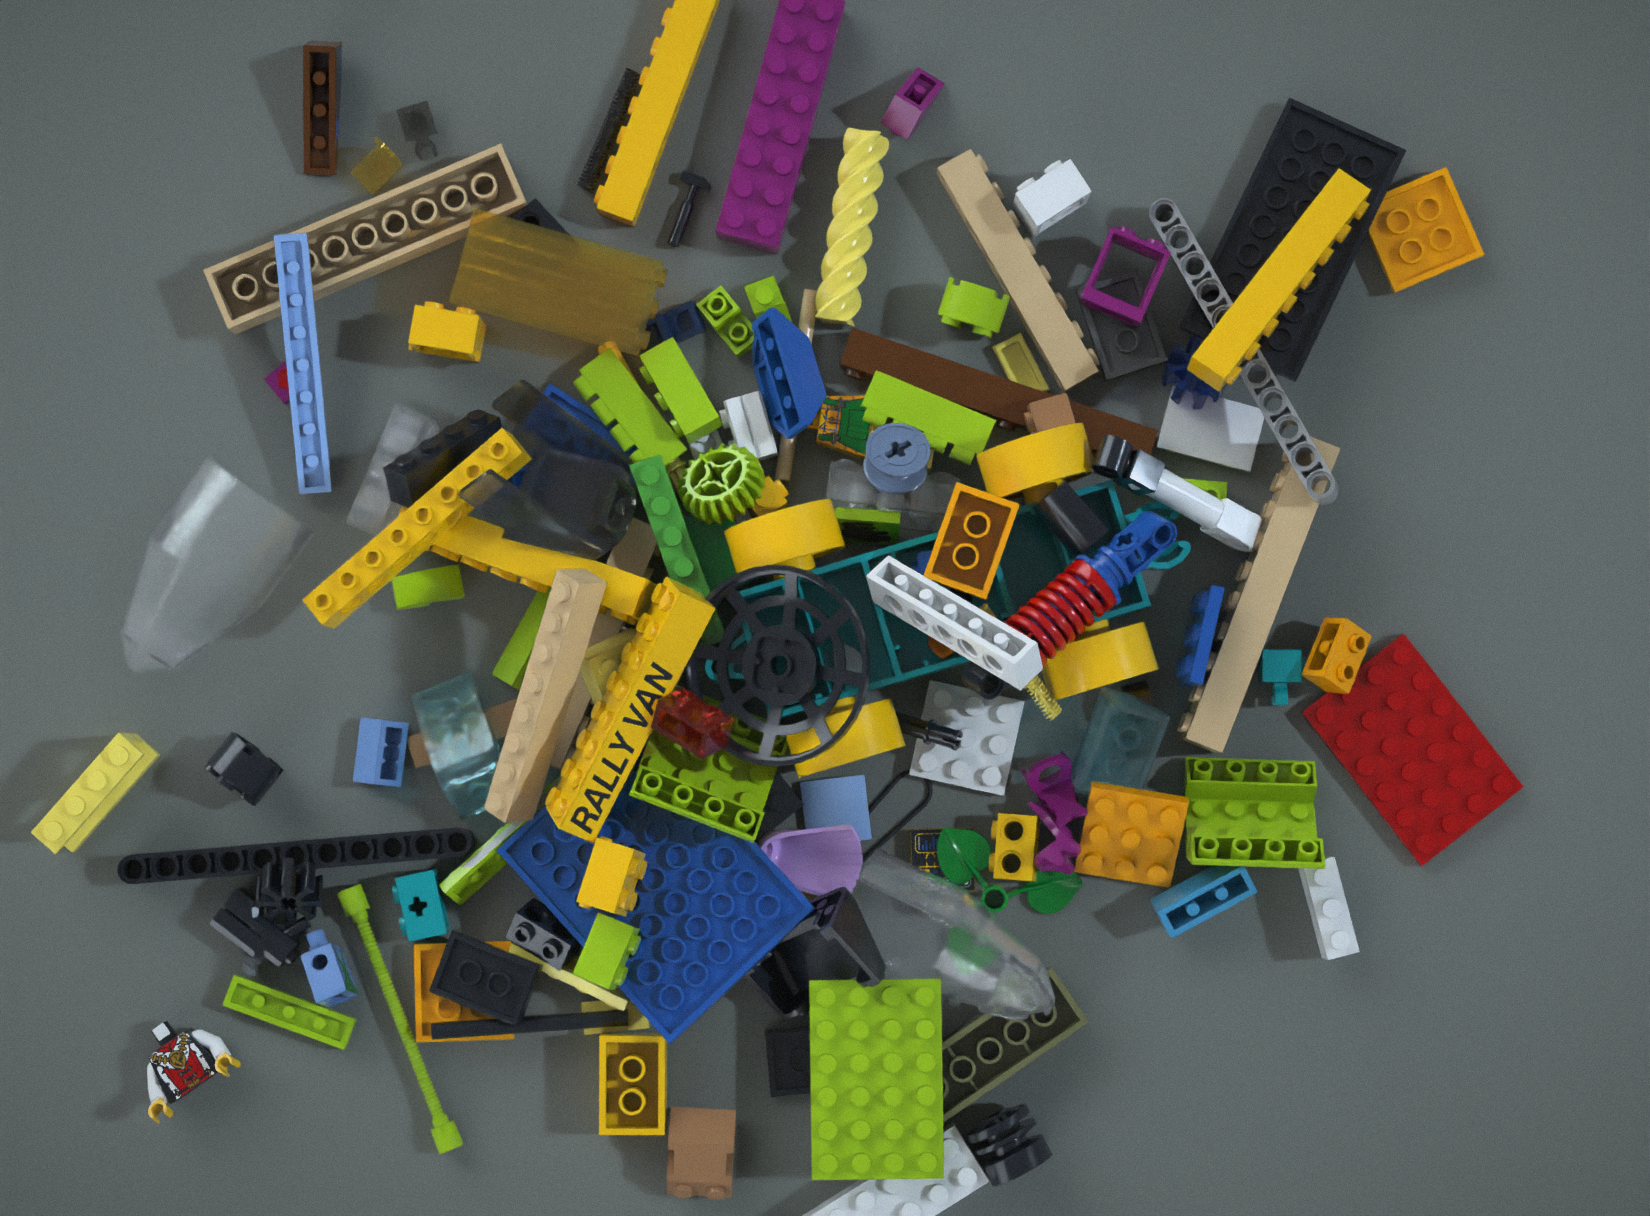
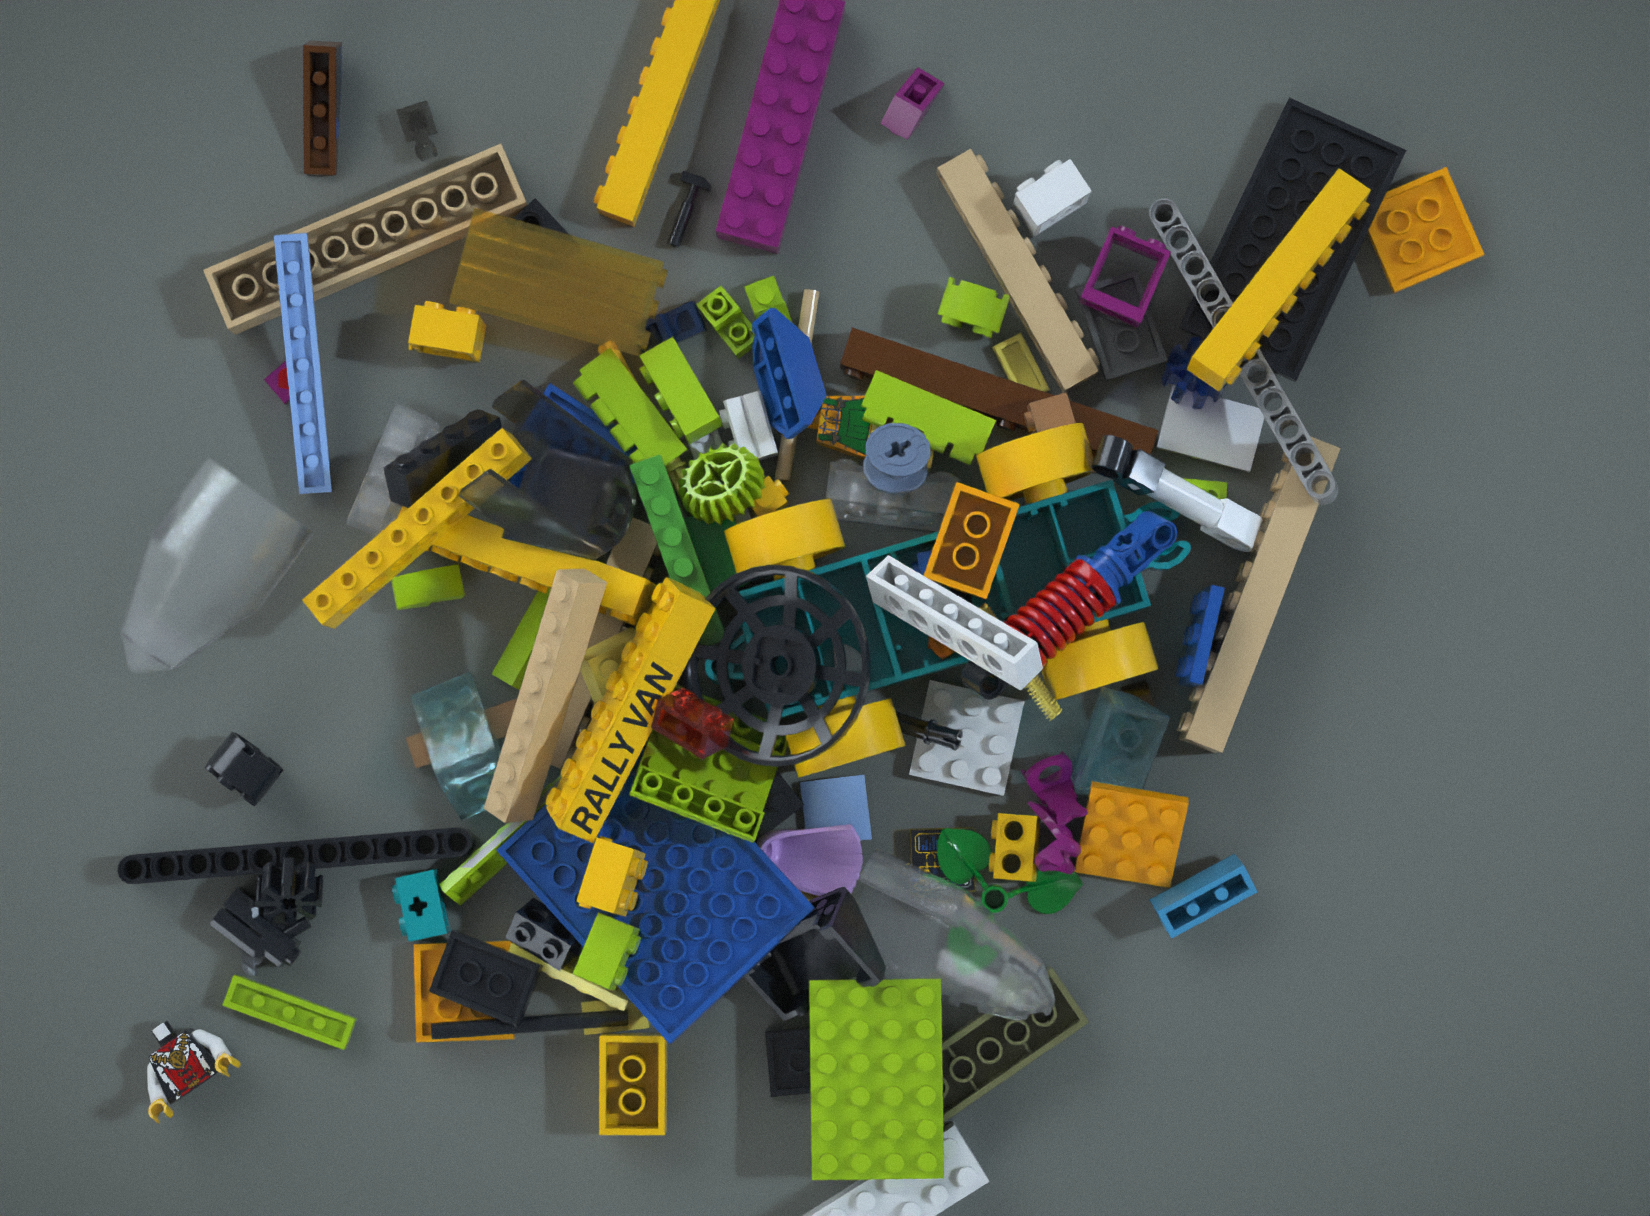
(95, 792): light yellow window -> none
(334, 982): medium blue torso -> none
(377, 167): clear yellow bracket -> none
(380, 752): medium blue brick -> none
(444, 1132): lime hose -> none
(608, 130): black axle -> none
(701, 1152): medium nougat piece -> none
(849, 231): light yellow piece -> none
(868, 525): lime tile -> none
(907, 819): black piece -> none
(1007, 1141): black wheel -> none
(1070, 518): black brick -> none
(1251, 813): lime slope -> none
(1279, 669): teal brick -> none
(1329, 910): white brick -> none
(1338, 653): light orange brick -> none
(1413, 750): red plate -> none

